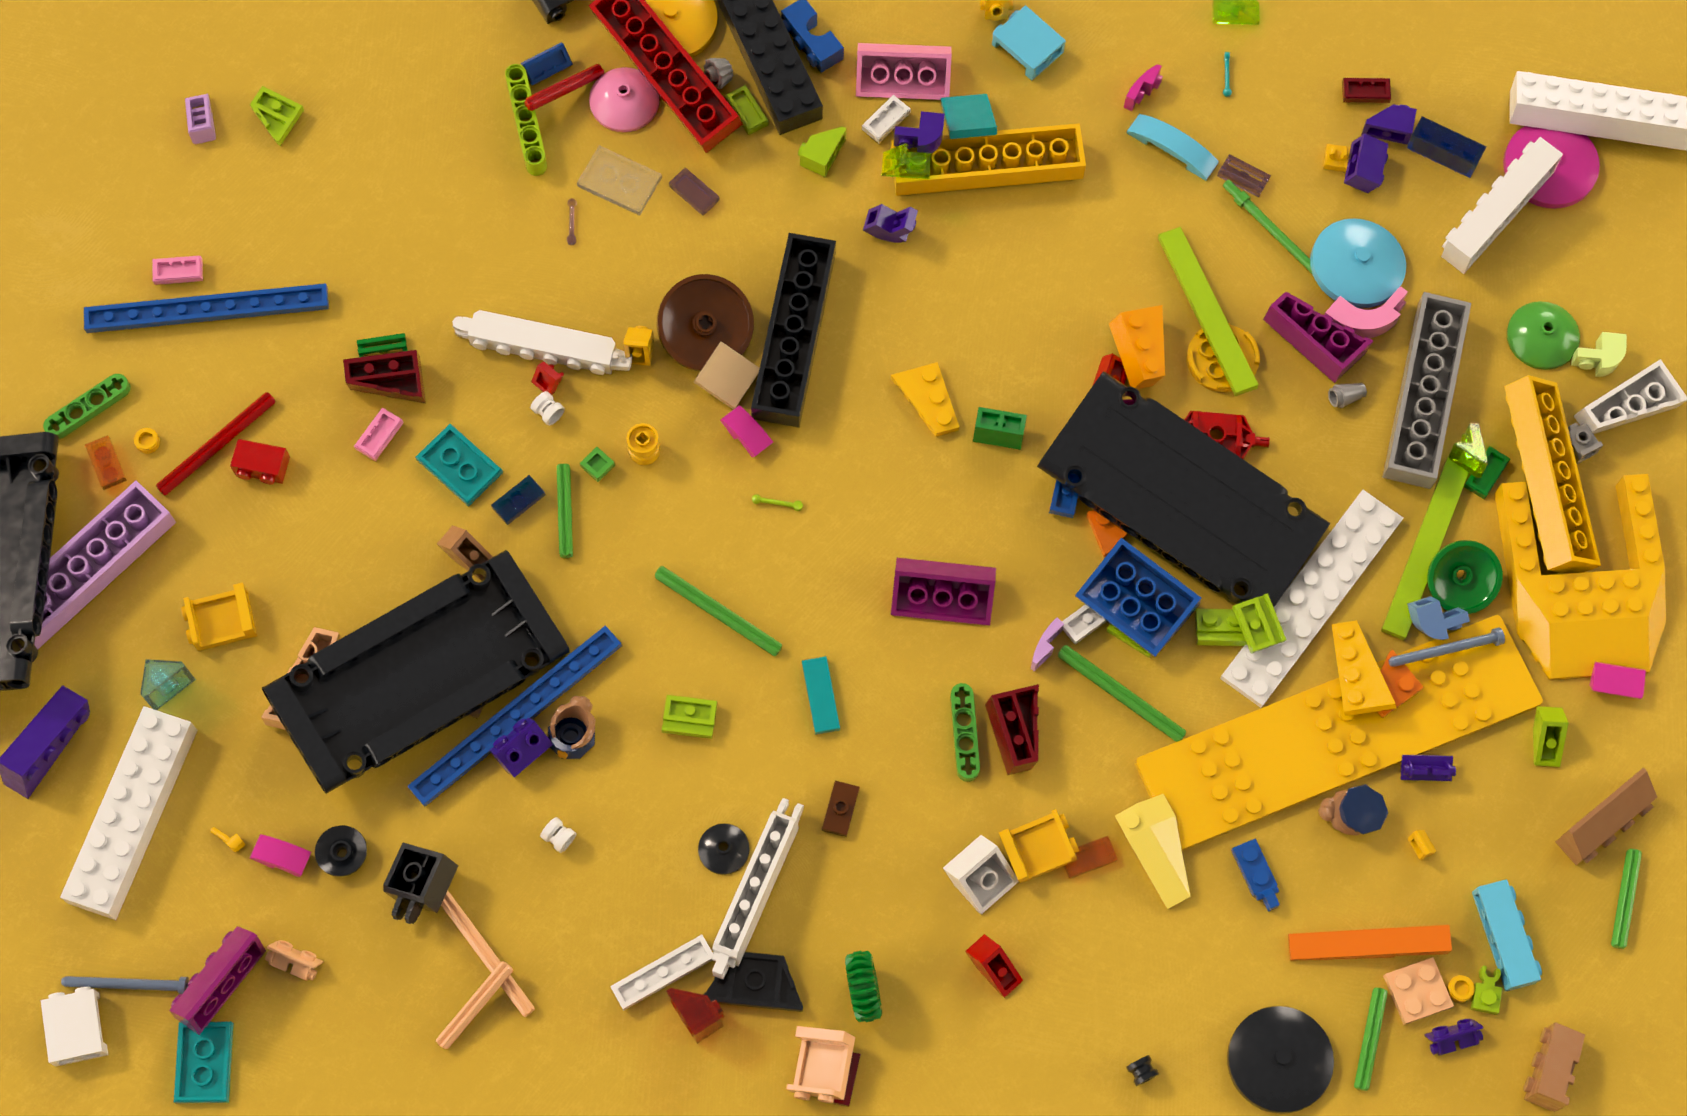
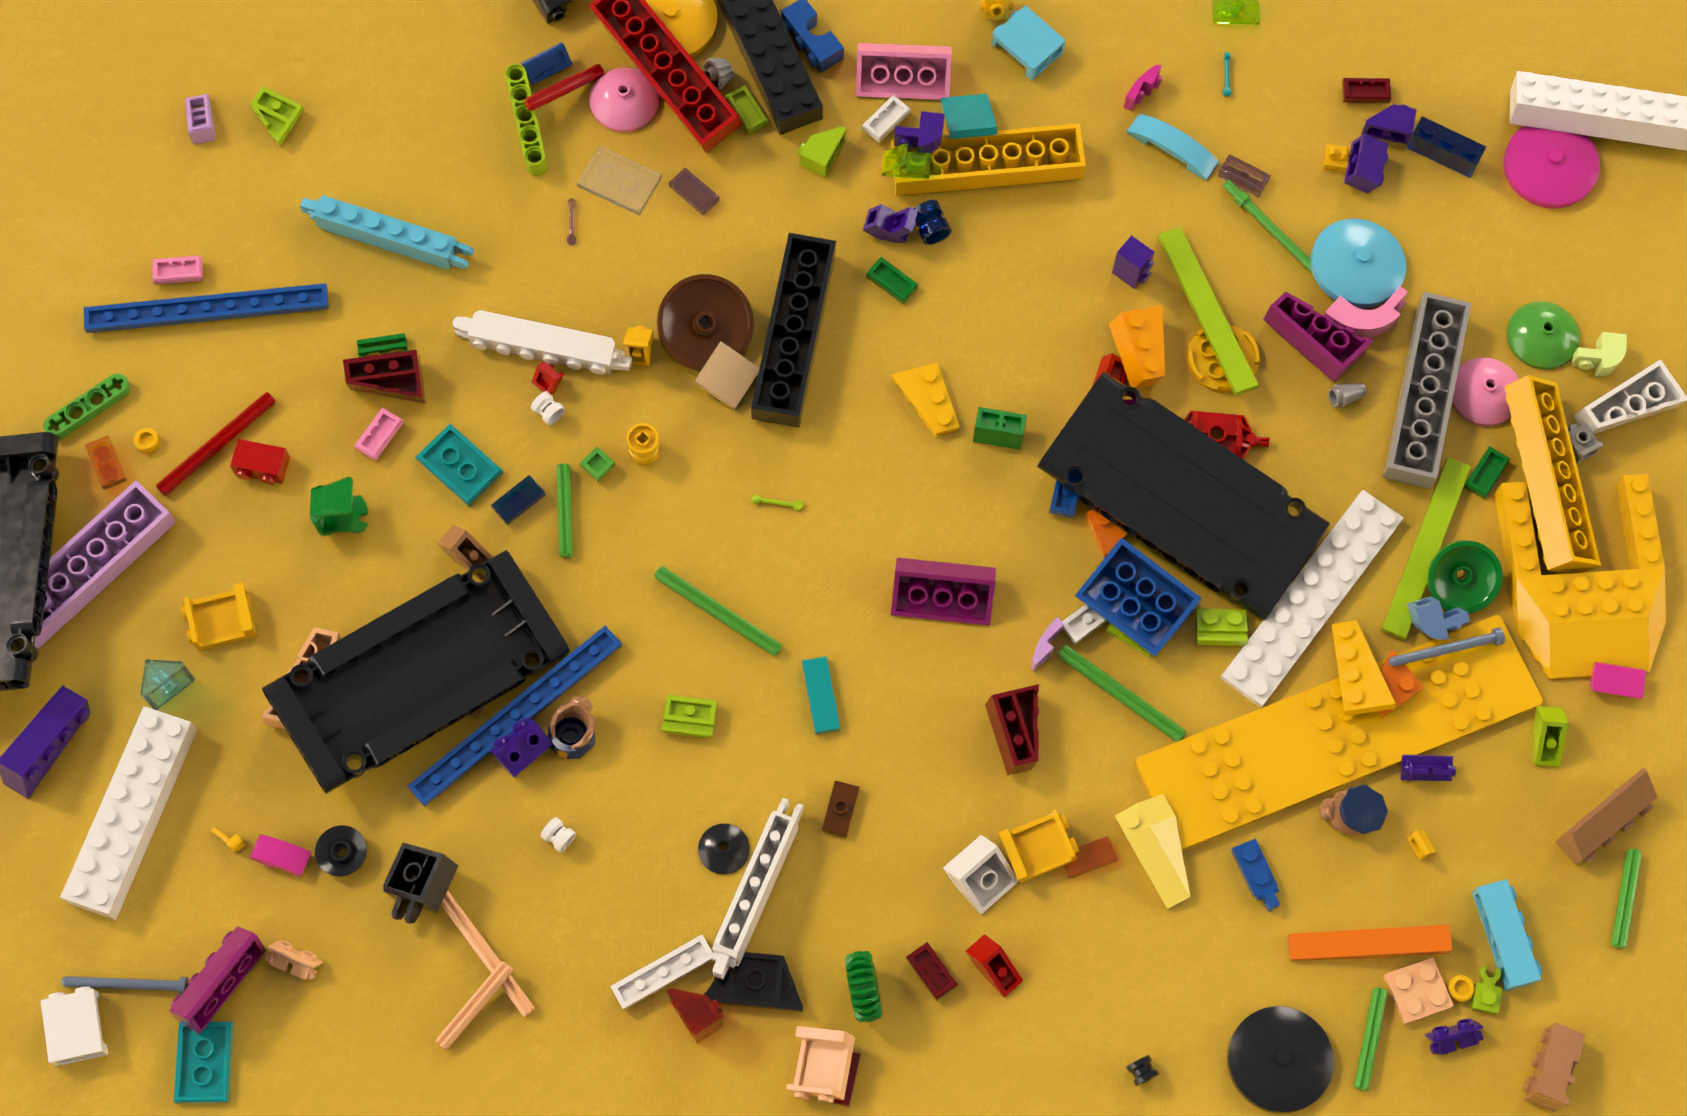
(336, 509): none -> green piece
(386, 232): none -> medium azure hinge
(747, 430): dark pink slope -> none
(891, 280): none -> green tile
(931, 223): none -> clear blue wheel
(931, 971): none -> dark red plate
(961, 732): bright green beam -> none
(1133, 262): none -> dark purple brick
(1259, 623): lime plate -> none
(1471, 452): clear neon green slope -> none
(1475, 399): none -> bright pink dish
(1501, 205): white brick -> none

